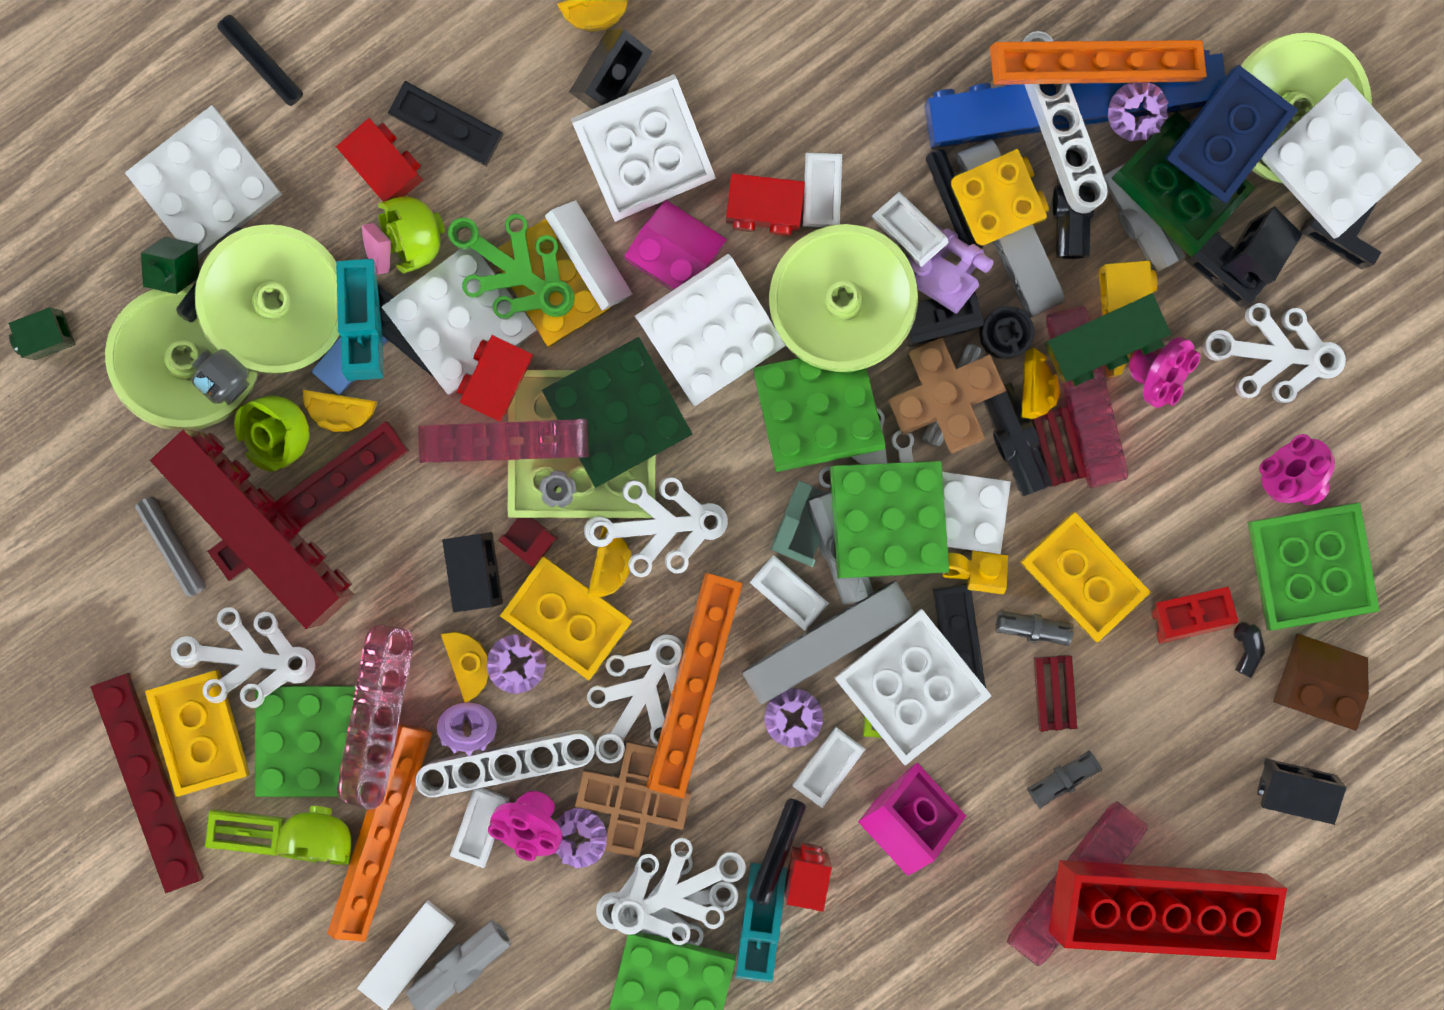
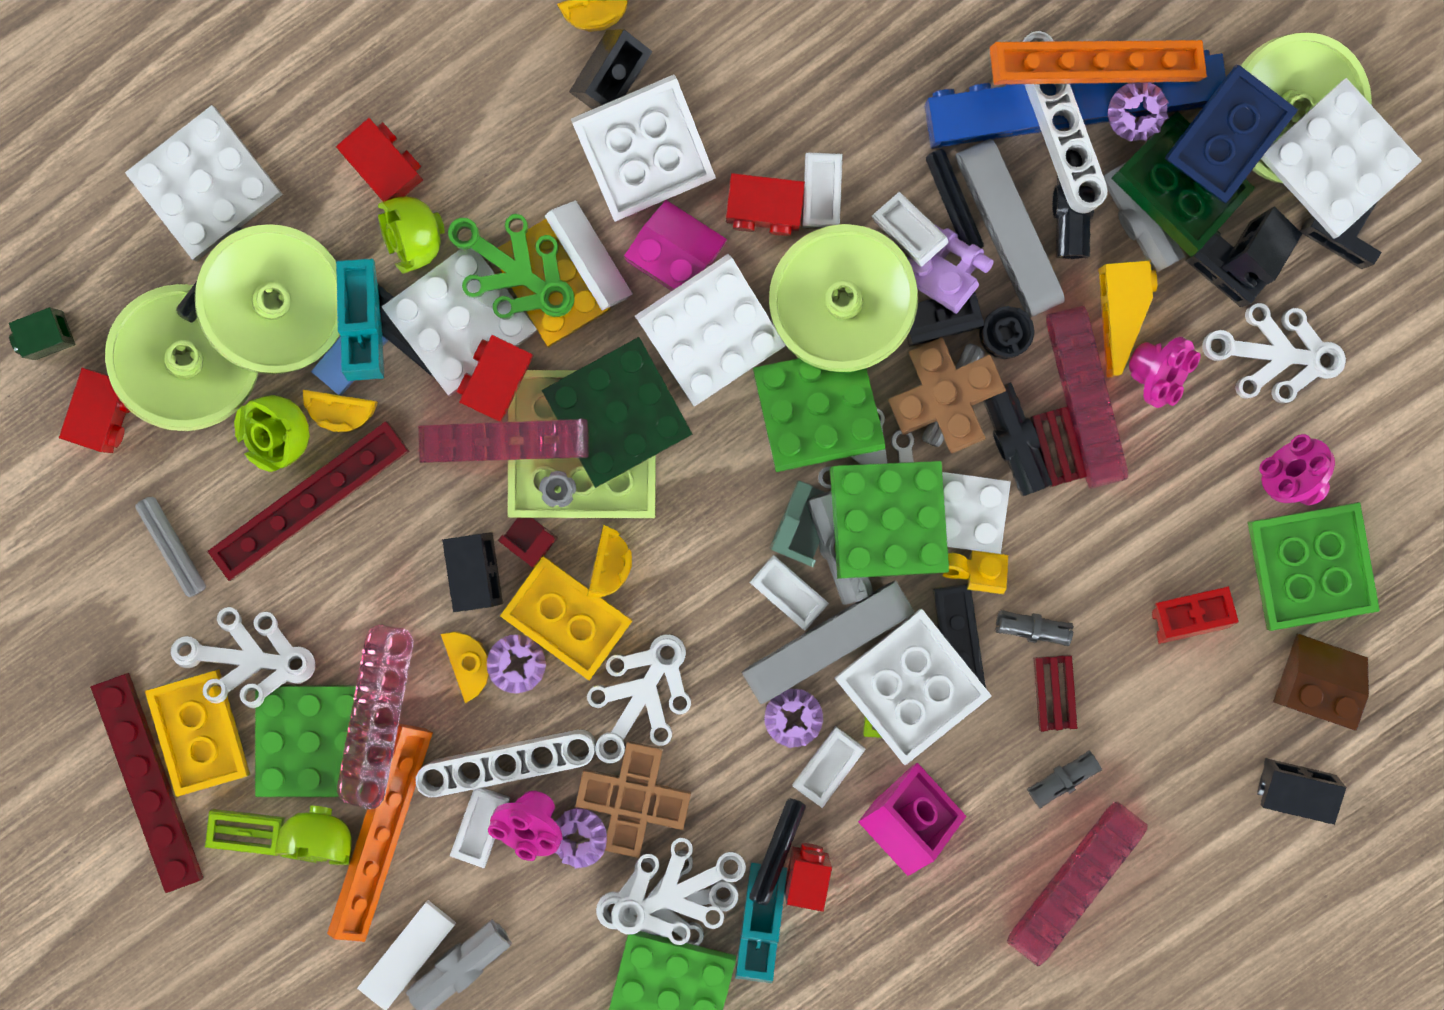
(94, 414): none -> red brick
(170, 265): dark green brick -> none
(220, 376): dark grey head -> none
(253, 527): dark red brick -> none
(260, 60): black axle -> none
(377, 247): bright pink tile -> none
(445, 123): black tile -> none
(481, 723): lavender gear -> none
(663, 526): white plant -> none
(694, 685): orange plate -> none
(999, 197): yellow bracket -> none
(1039, 386): yellow plate -> none
(1085, 577): yellow plate -> none
(1108, 340): dark green brick -> none
(1167, 910): red brick -> none
(1253, 648): black arm -> none

